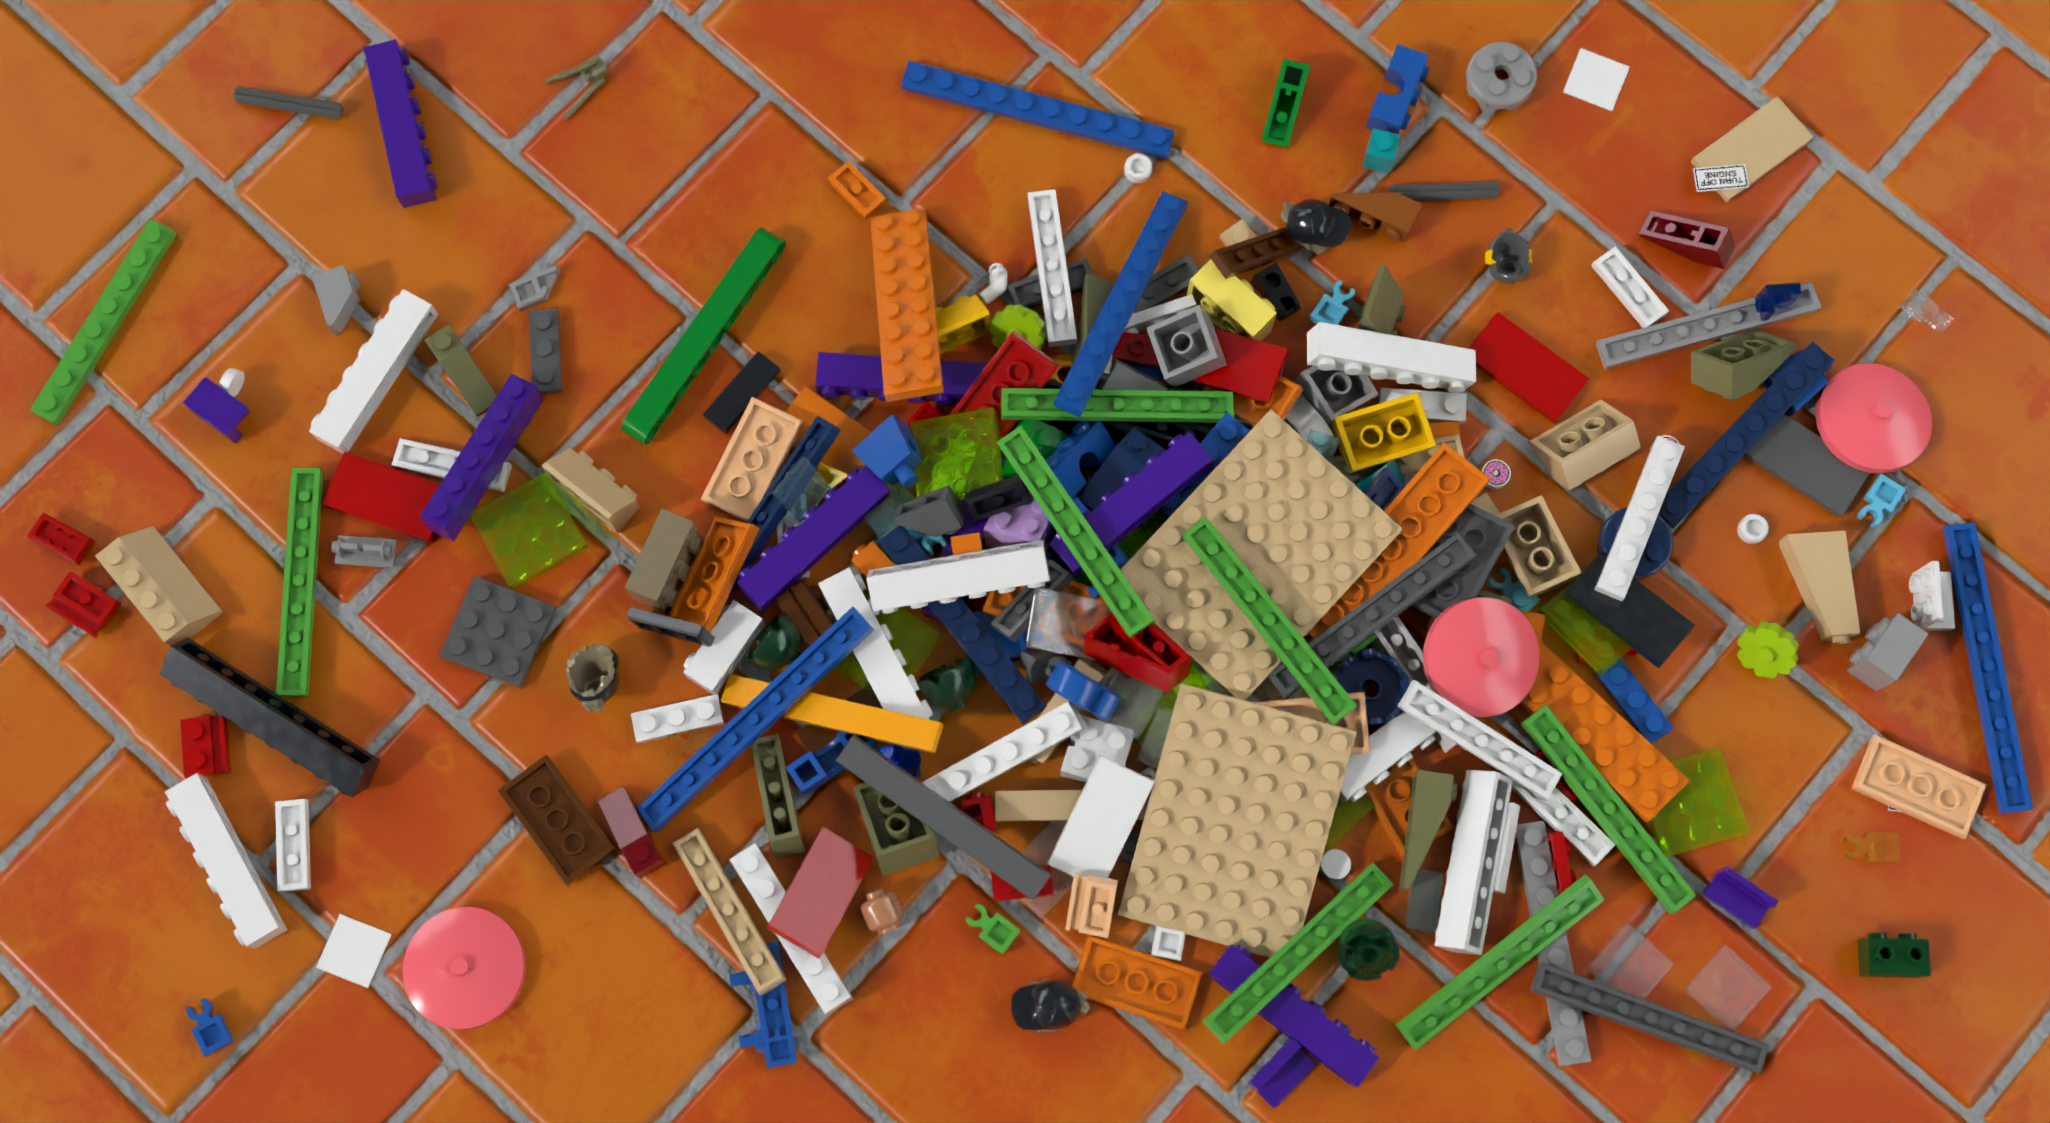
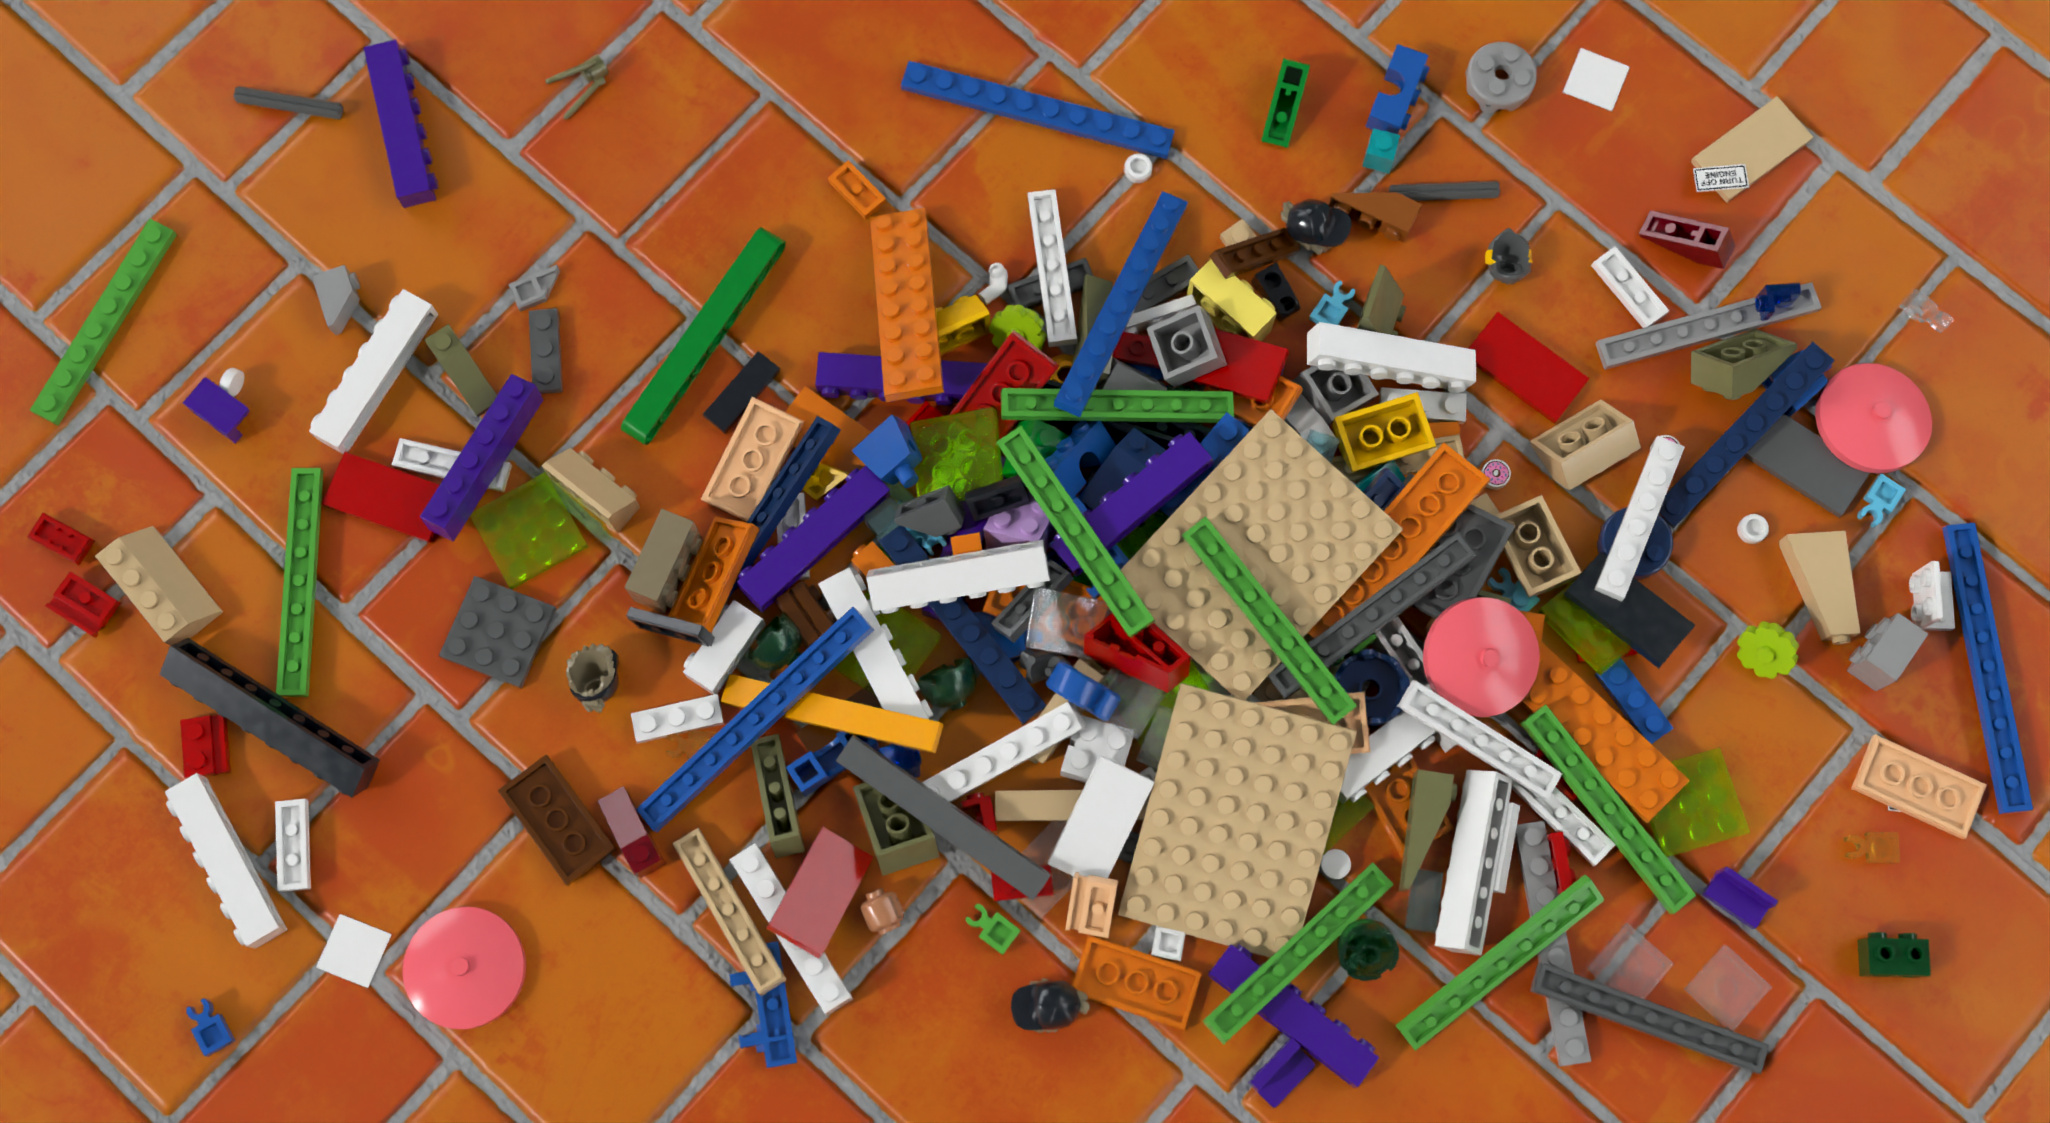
(364, 551): light grey hinge -> none
(801, 489): clear light blue piece -> none

